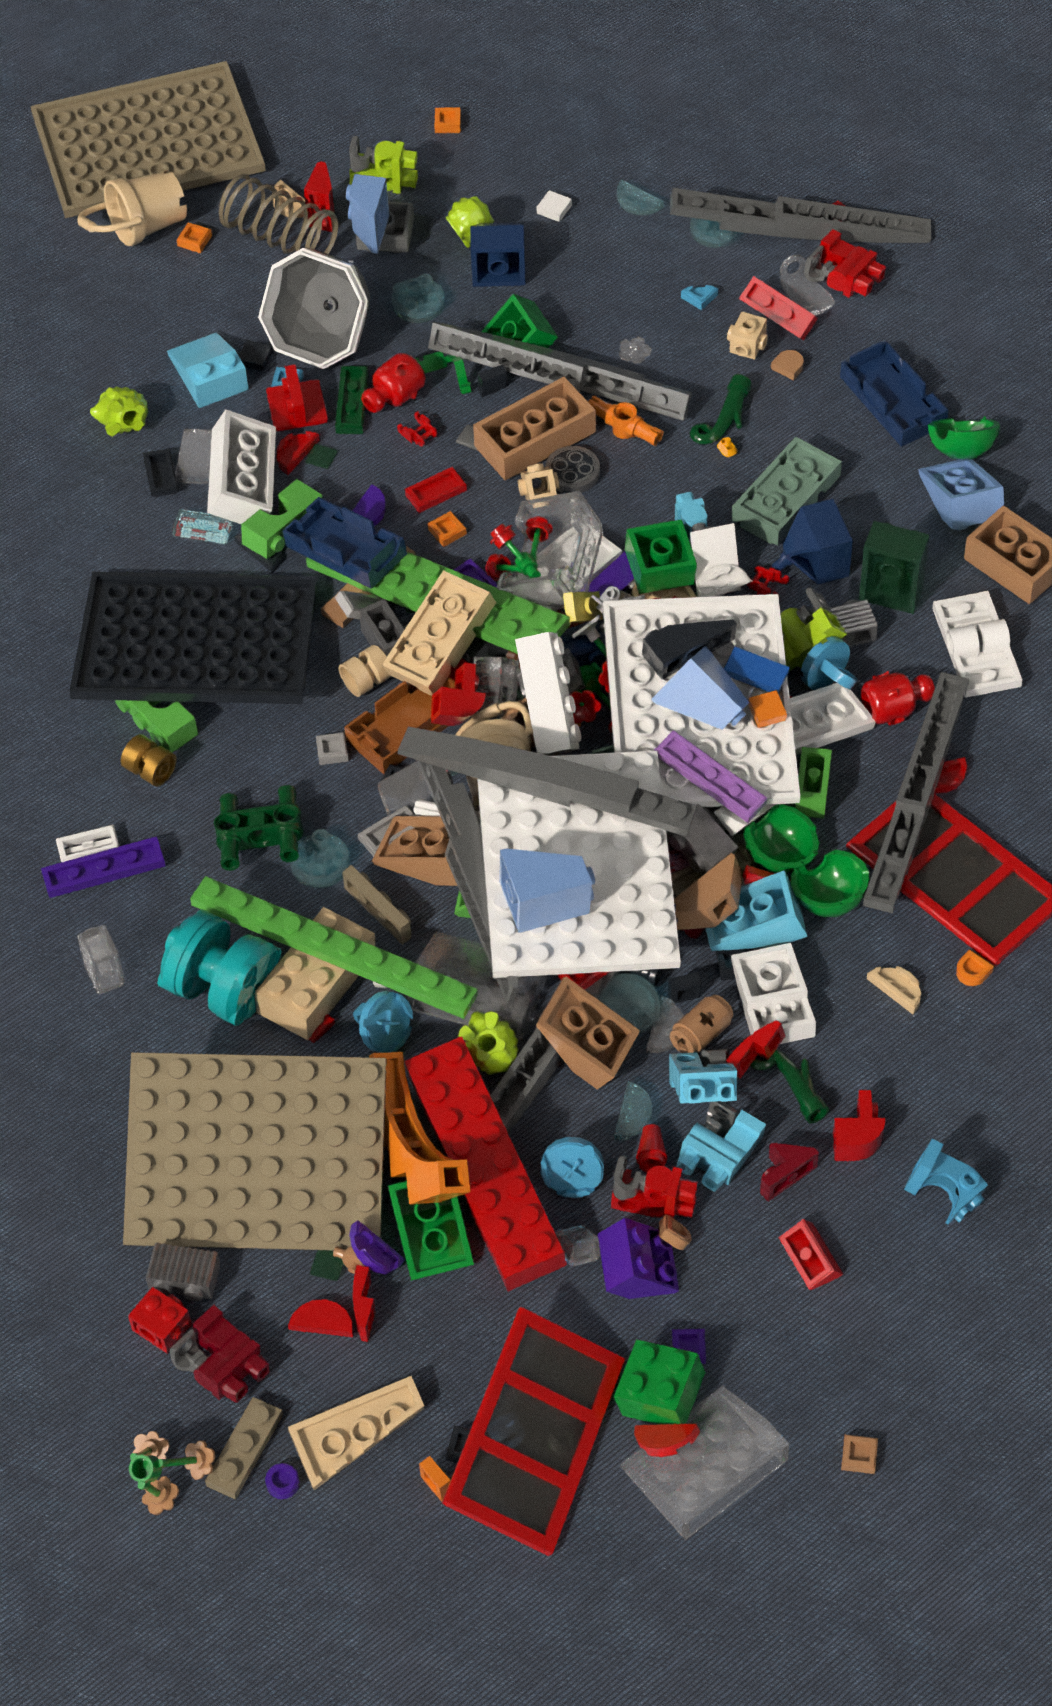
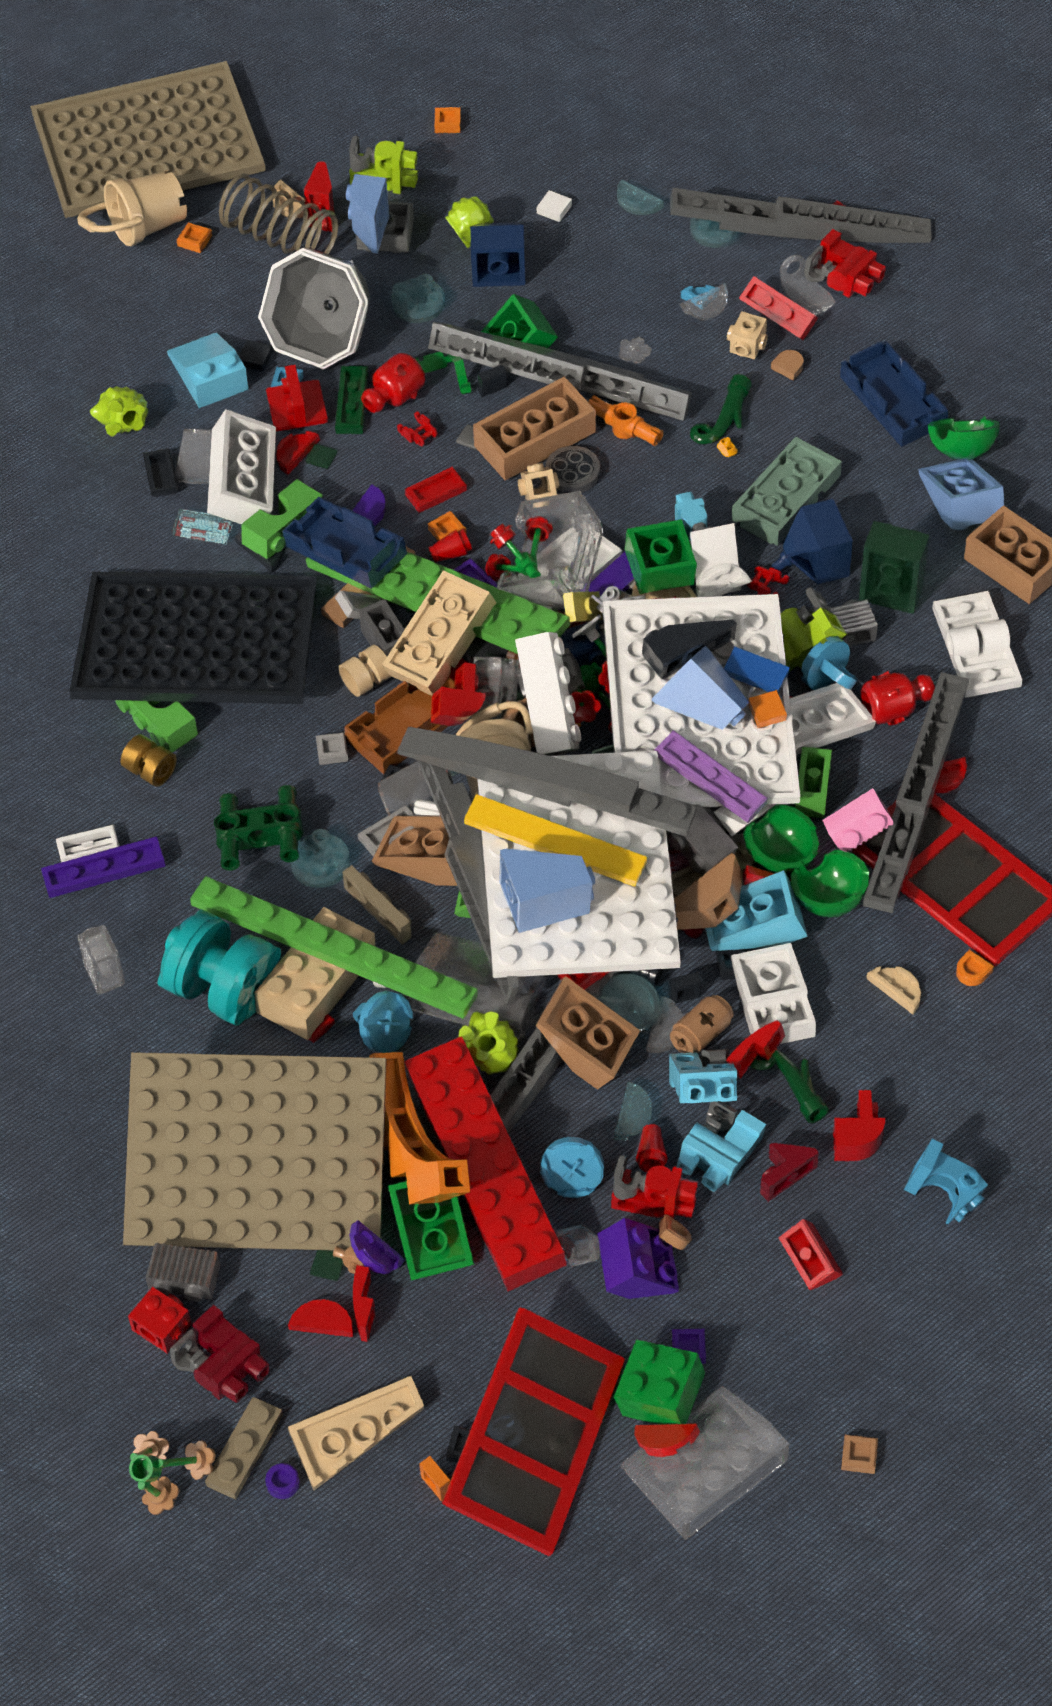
(451, 546): none -> red cone
(555, 838): none -> yellow tile
(708, 304): none -> clear tile
(858, 821): none -> bright pink brick

